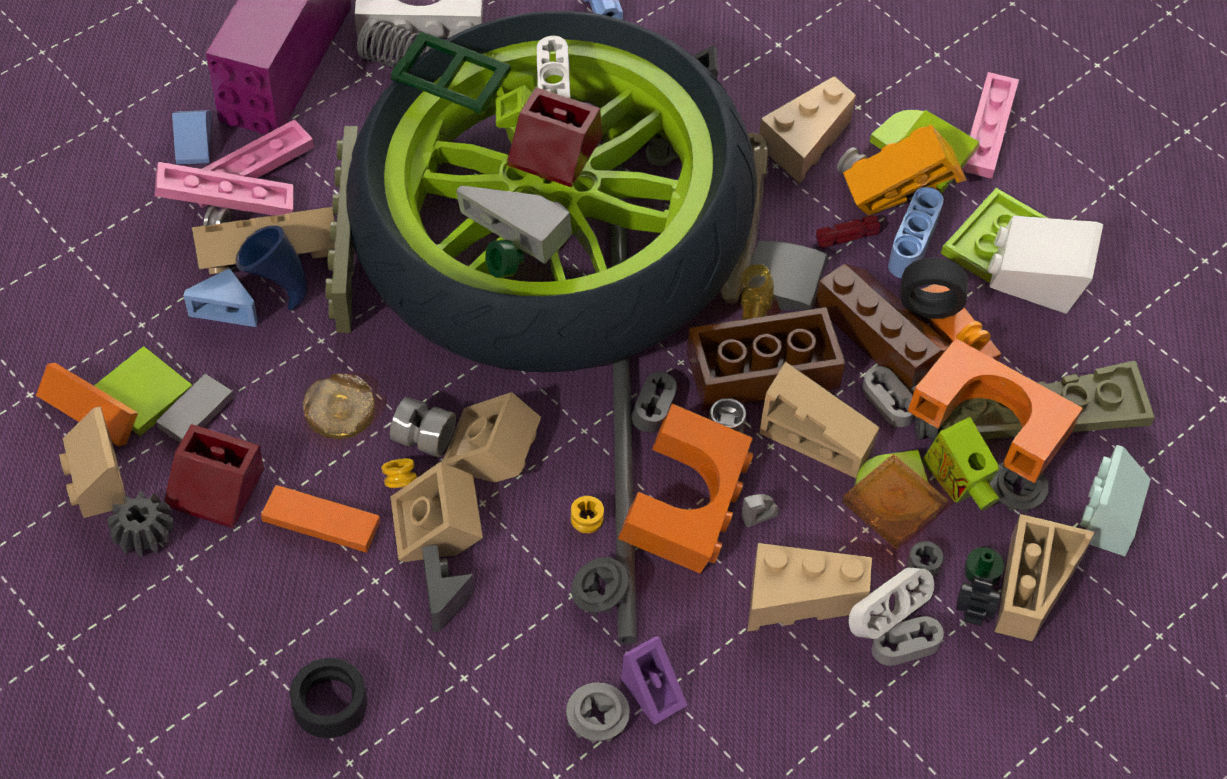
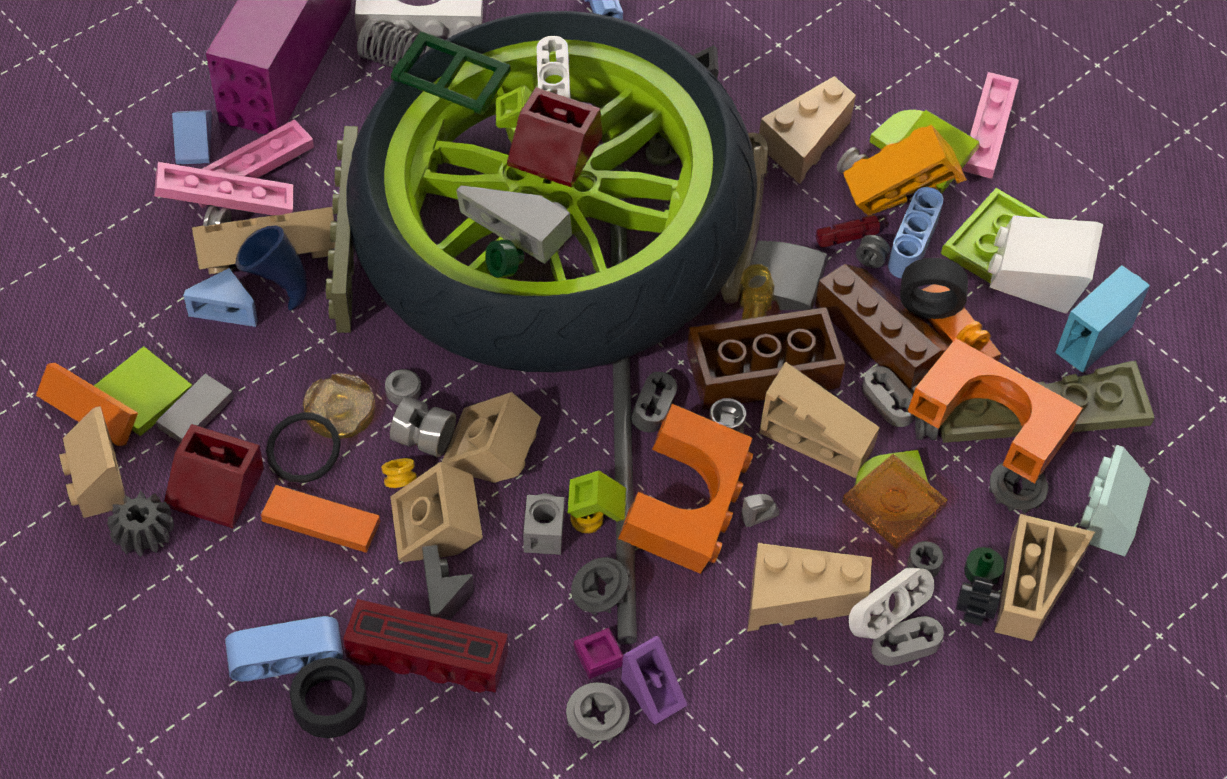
(281, 648): none -> light blue beam
(312, 476): none -> black piece
(402, 384): none -> light grey tile
(426, 646): none -> dark red brick
(543, 537): none -> light grey brick
(595, 494): none -> lime panel
(599, 653): none -> magenta tile
(872, 251): none -> dark grey bush
(963, 464): lime torso -> none
(1102, 318): none -> medium azure brick

